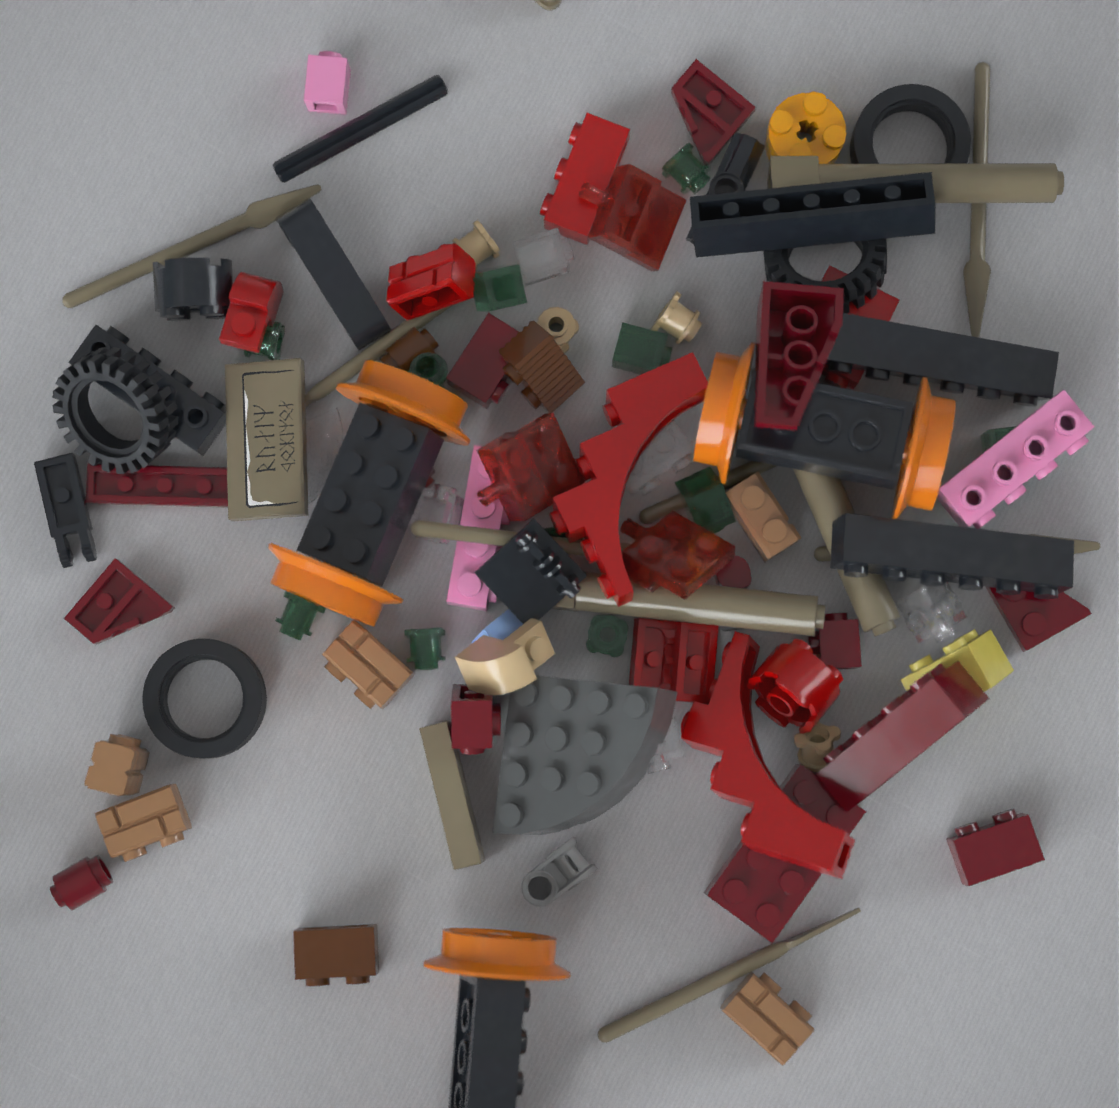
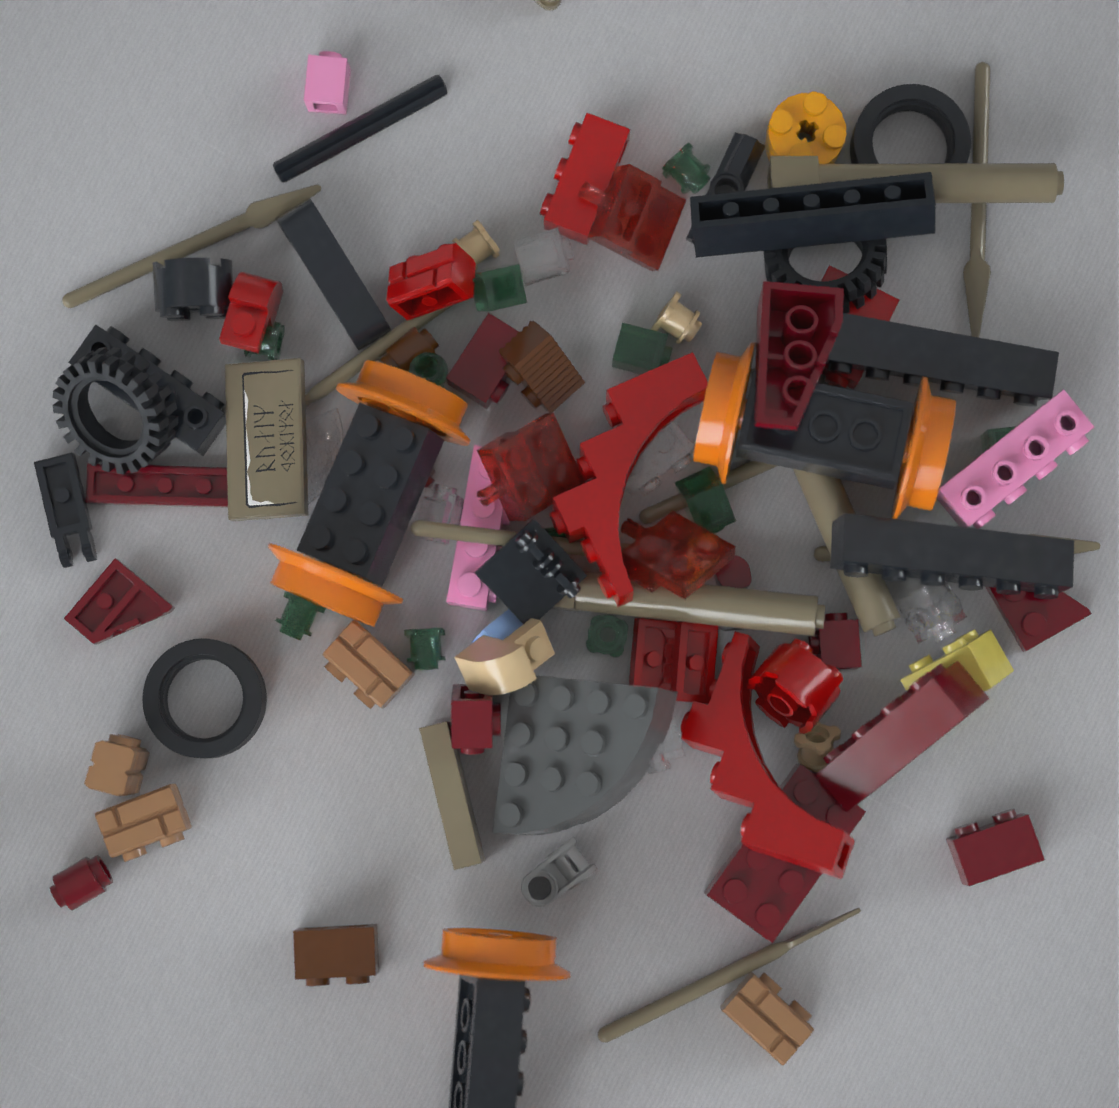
(563, 317): tan brick -> none
(709, 109): dark red wing -> none
(762, 517): medium nougat brick -> none

